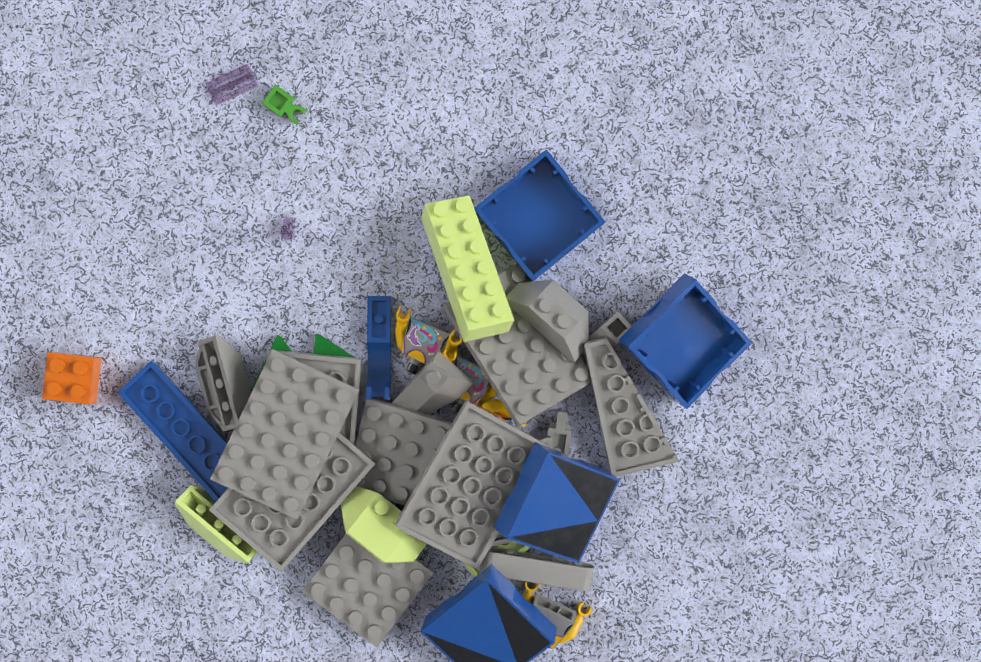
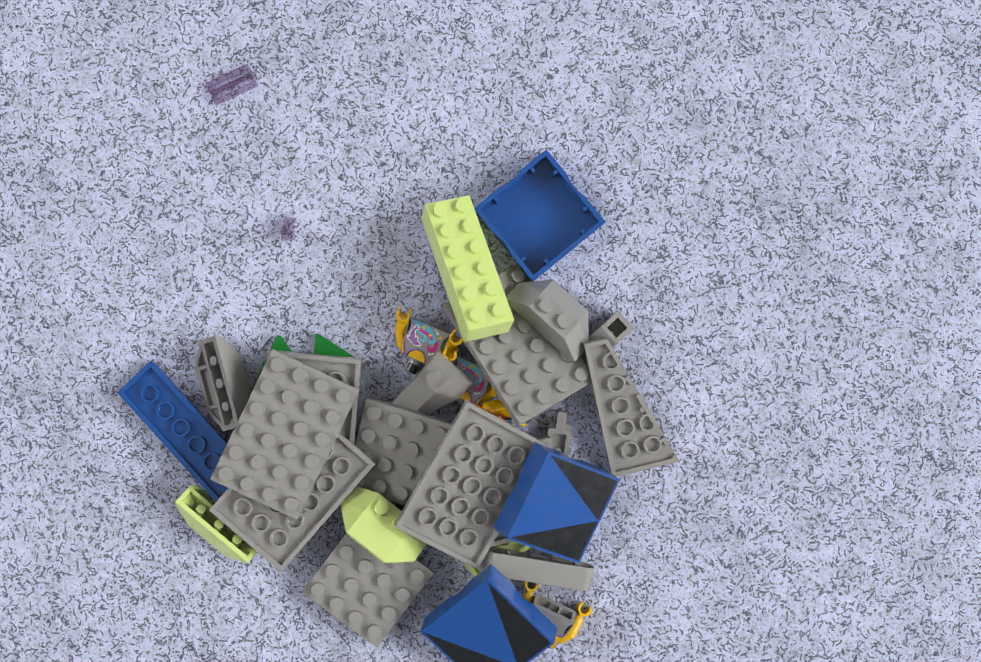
(71, 378): orange brick -> none
(281, 103): bright green plate -> none
(379, 347): blue piece -> none
(685, 340): blue tile -> none

